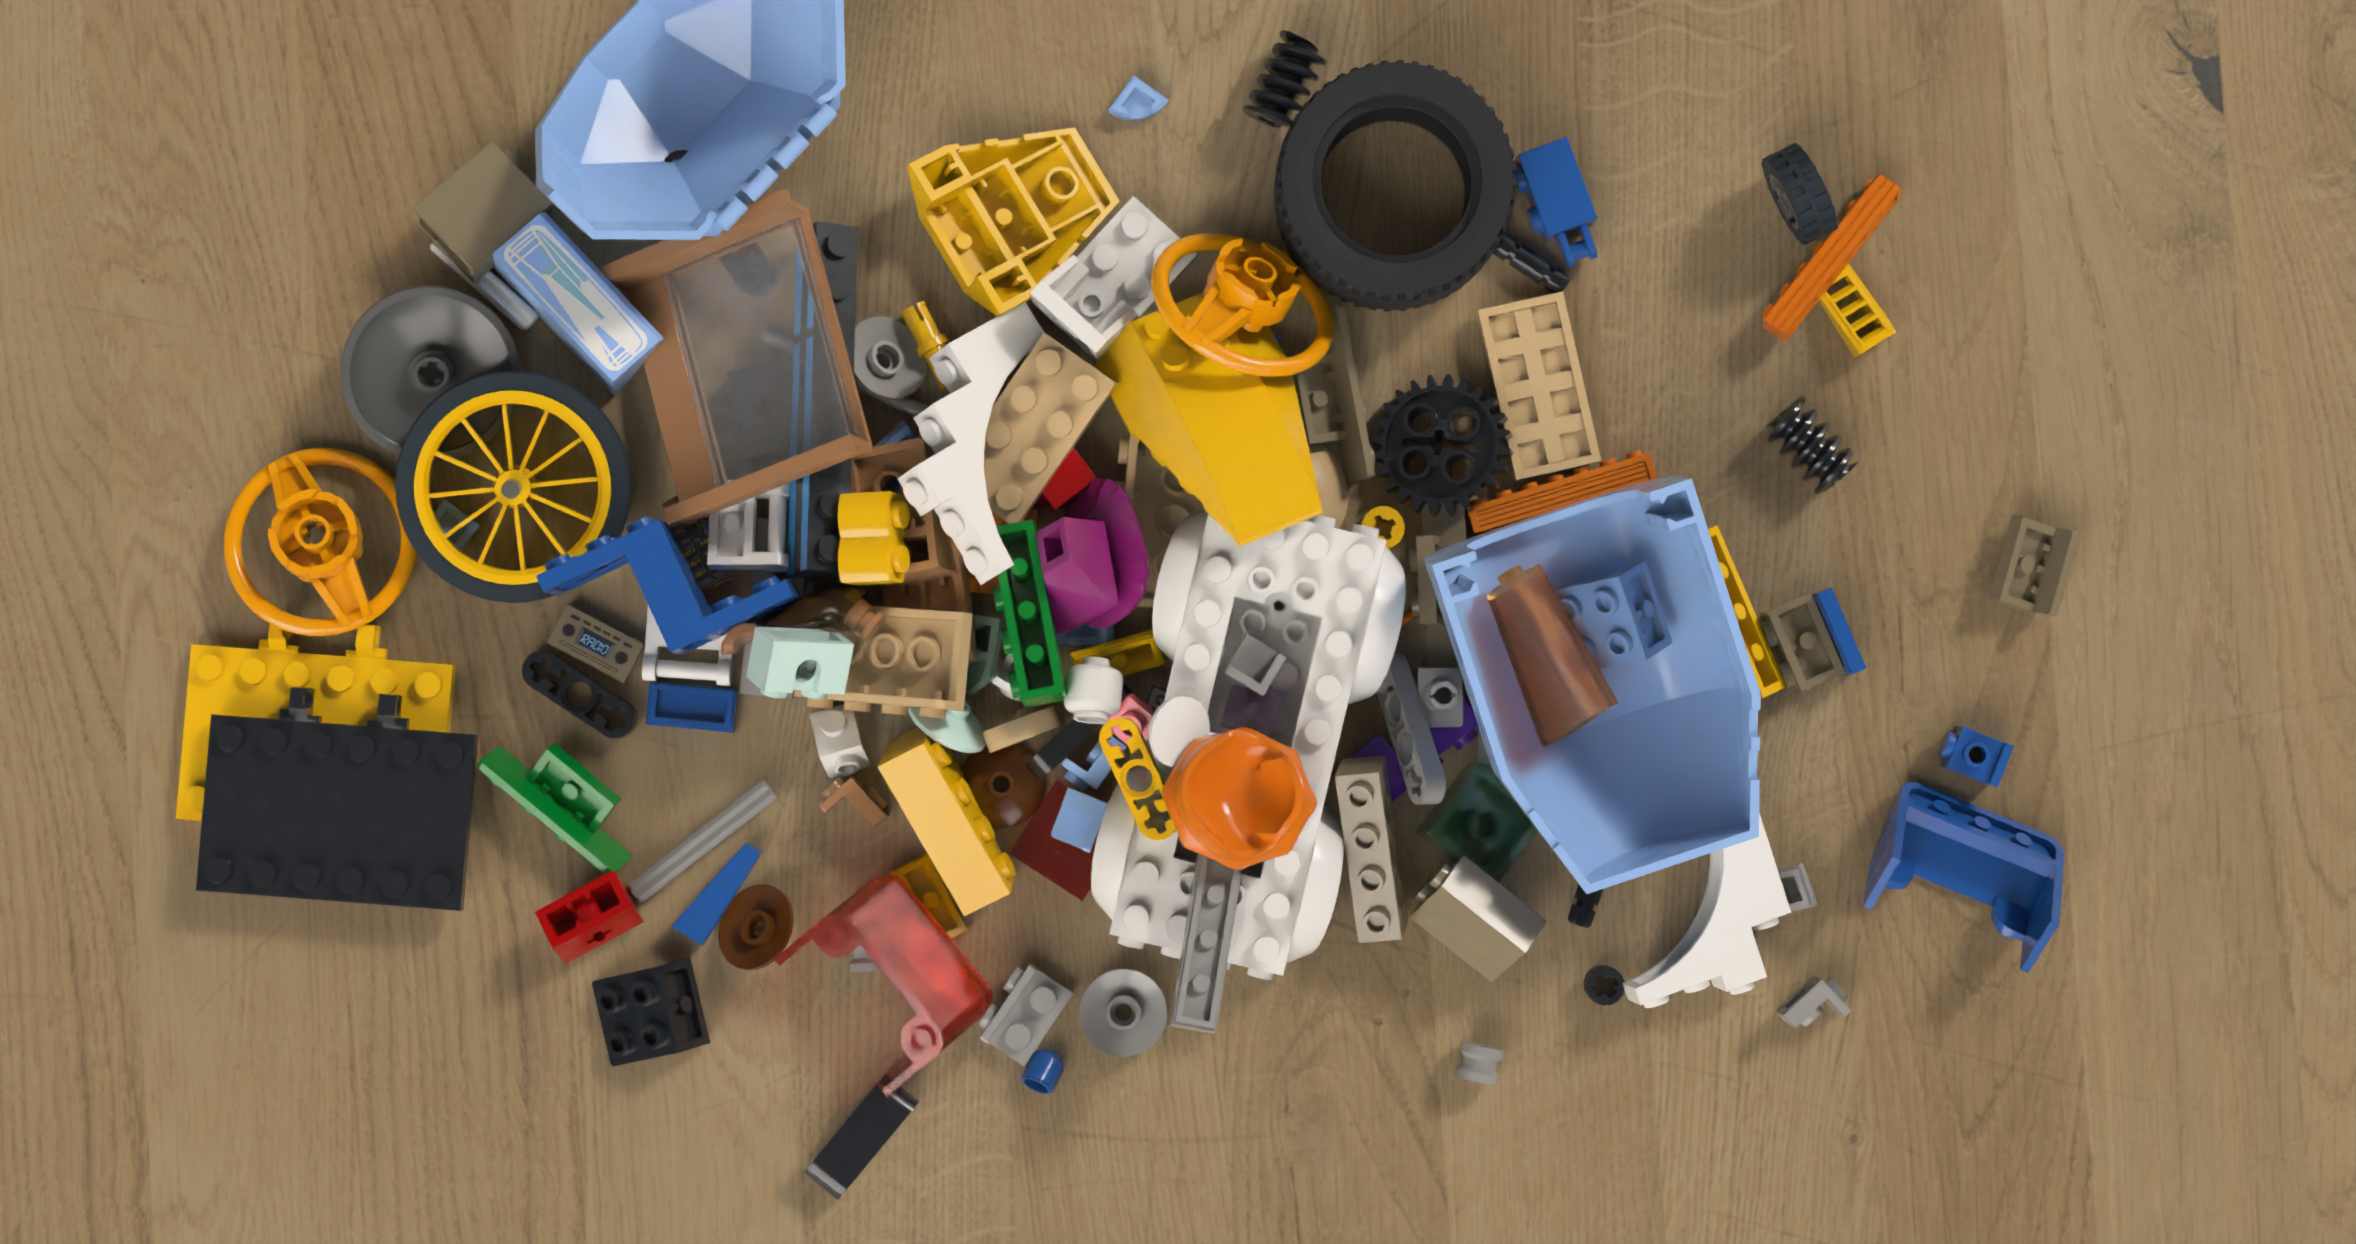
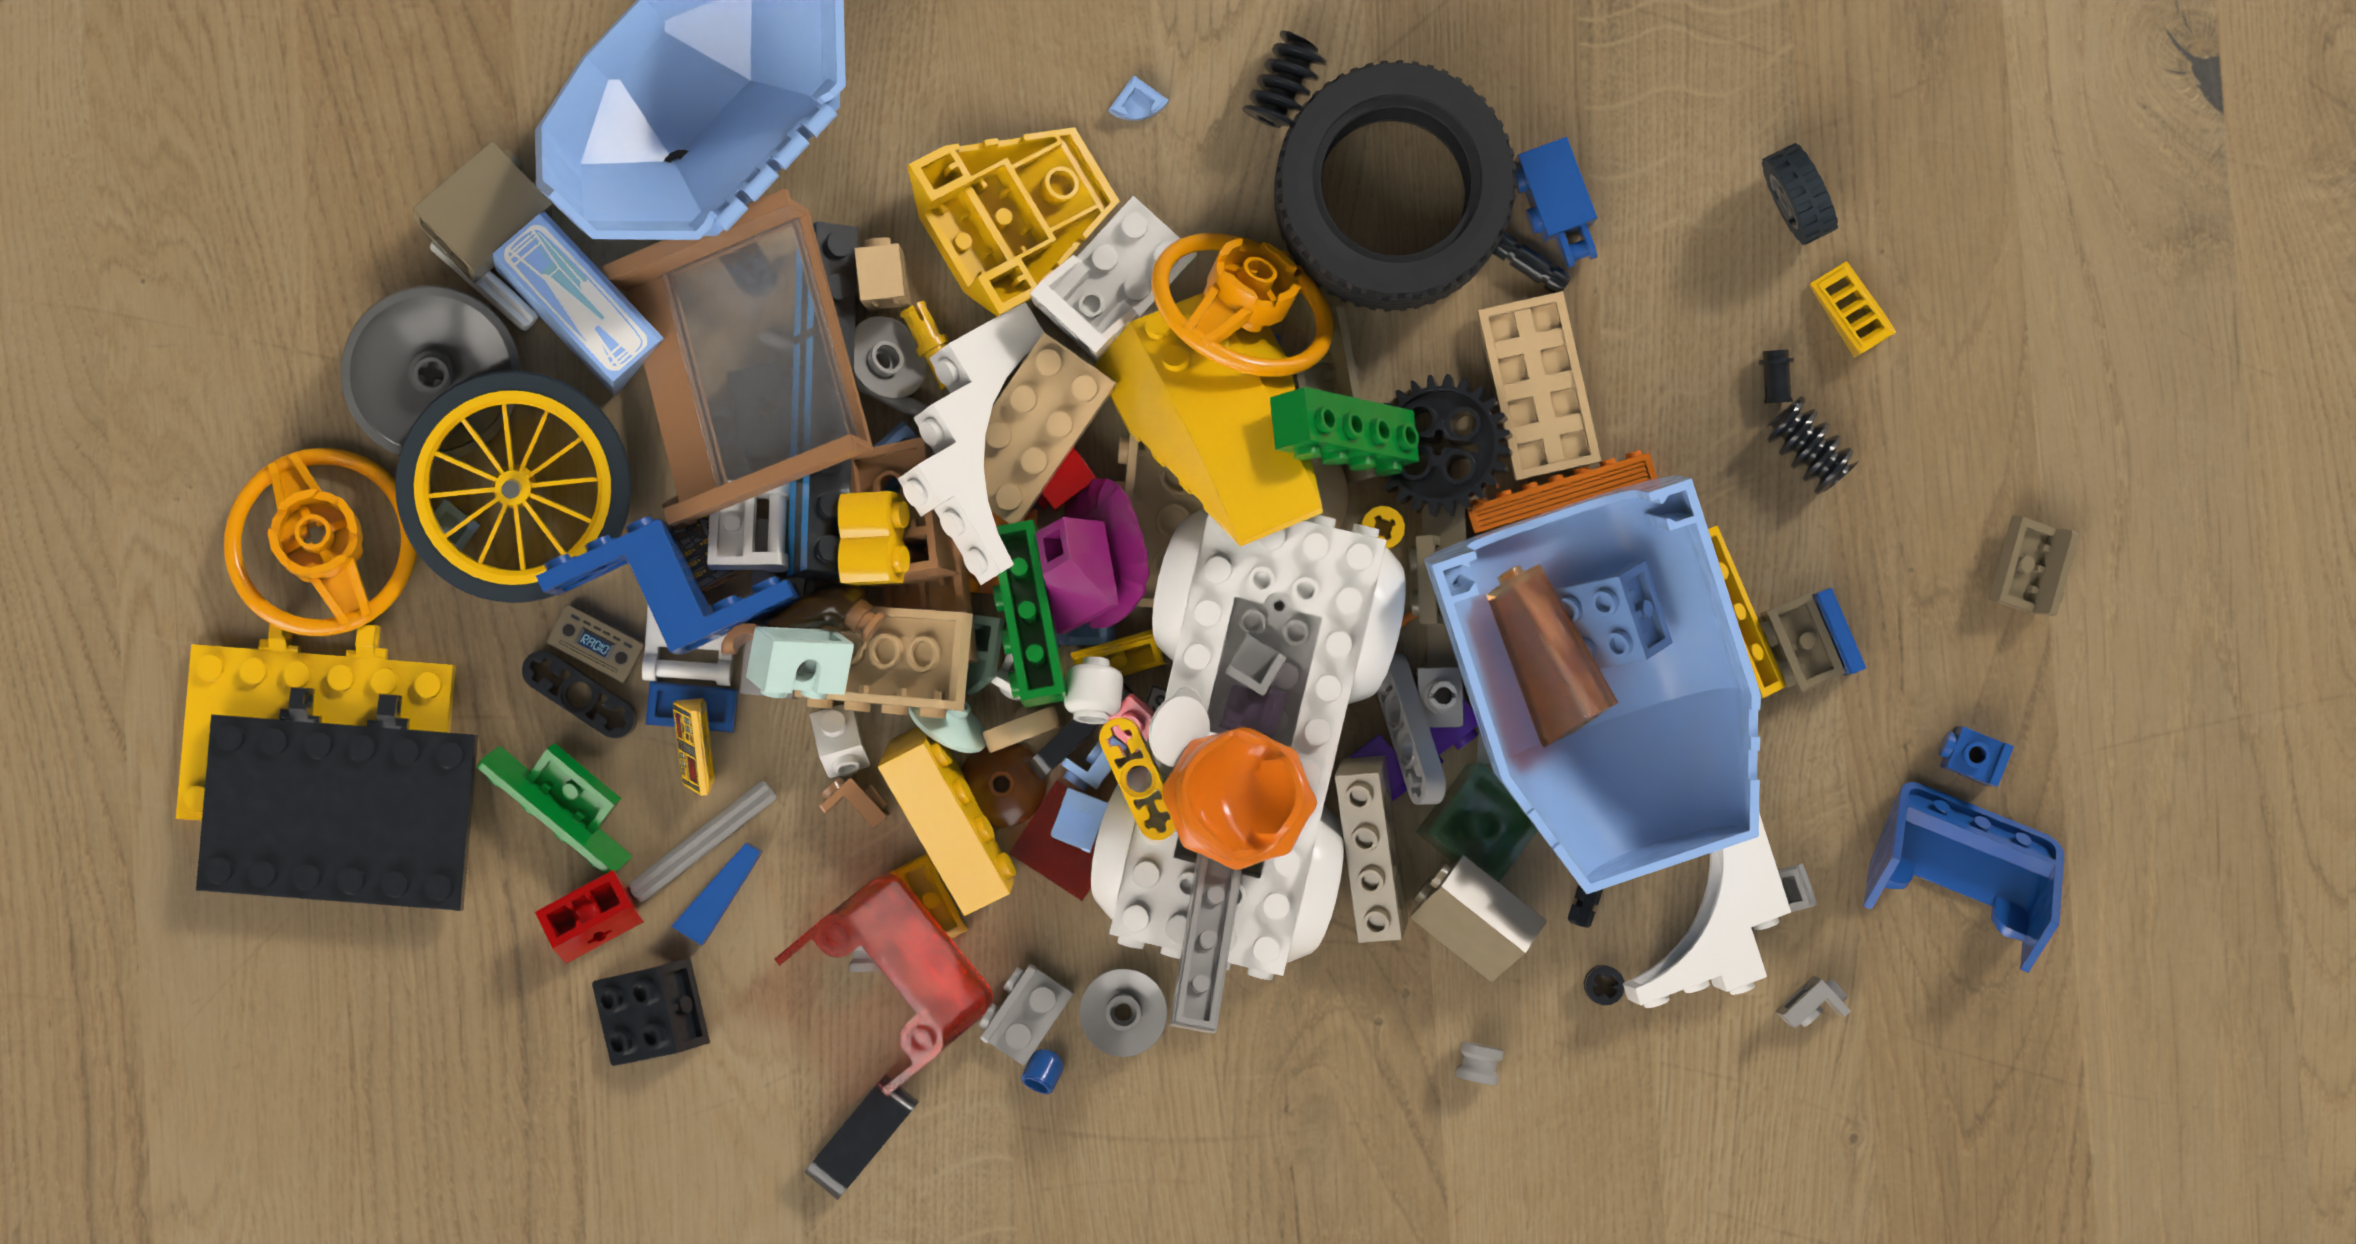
(694, 745): none -> yellow slope
(756, 927): reddish brown dish -> none
(882, 275): none -> tan brick
(1344, 430): none -> green brick
(1777, 376): none -> black pin
(1831, 257): orange piece -> none

